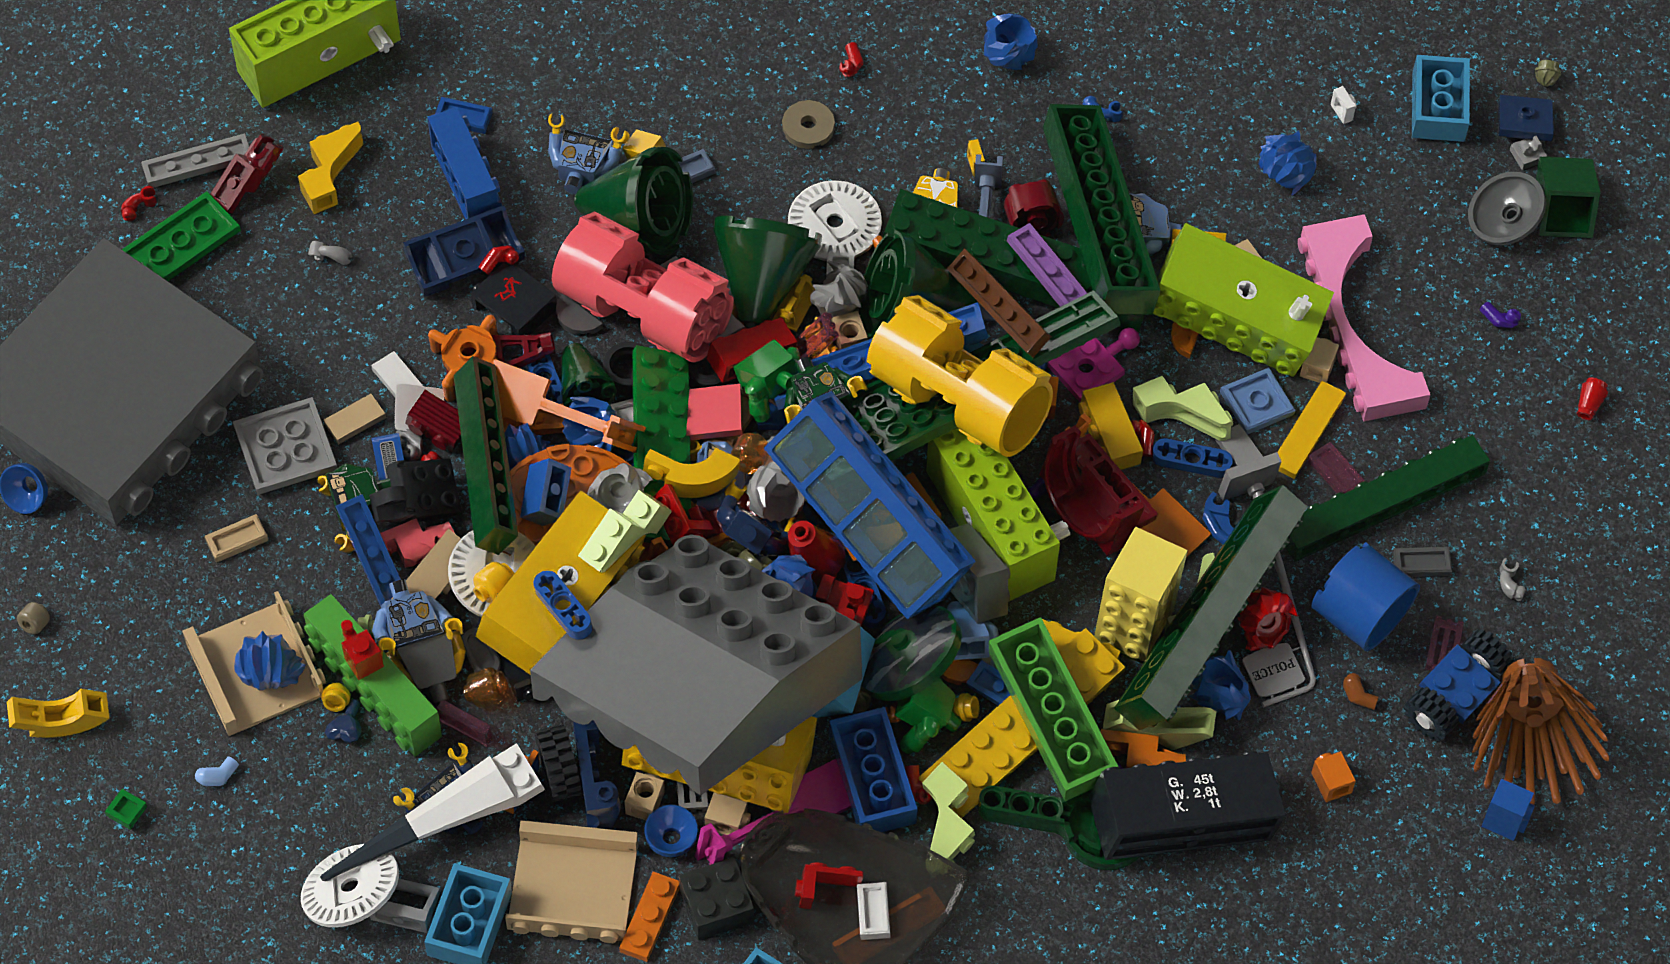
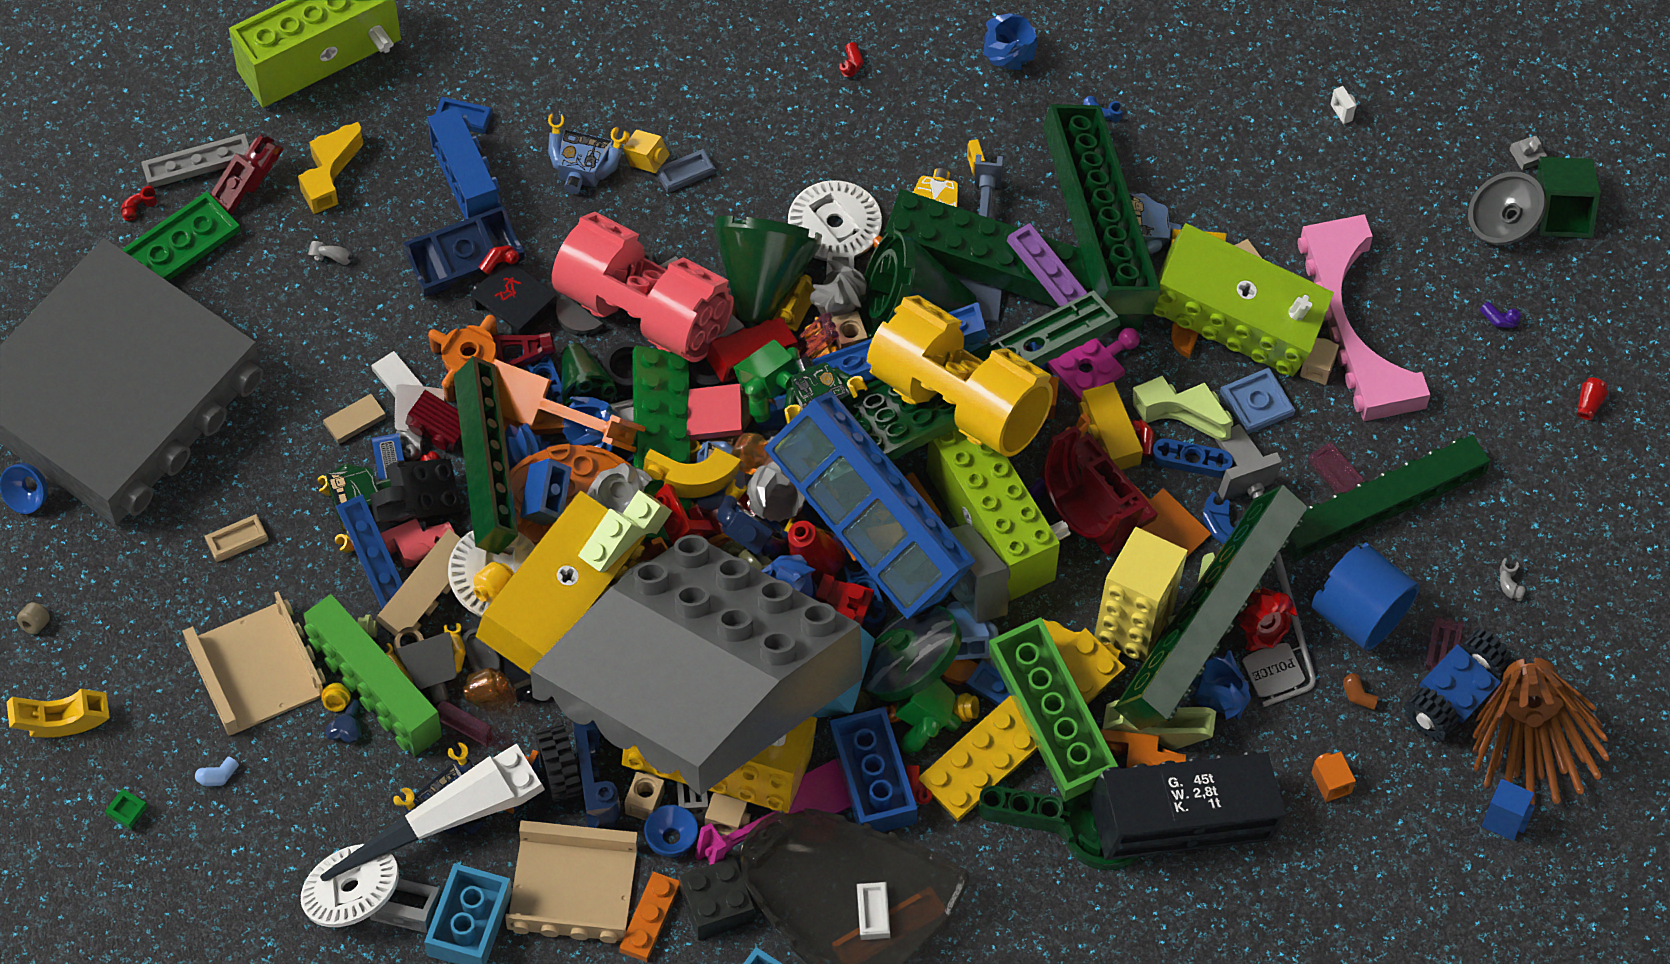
(267, 662): blue hair -> none
(285, 445): light grey plate -> none
(360, 651): red brick -> none
(410, 619): torso -> none
(560, 593): blue beam -> none
(646, 197): dark green cone -> none
(808, 111): dark tan tile -> none
(823, 874): red bracket -> none
(951, 831): yellowish green arch -> none
(999, 303): reddish brown plate -> none
(1034, 204): dark red brick -> none
(1288, 160): blue hair -> none
(1309, 428): yellow tile -> none
(1423, 561): dark grey tile -> none
(1440, 98): dark azure brick -> none
(1525, 117): dark blue plate -> none
(1547, 72): olive plate -> none

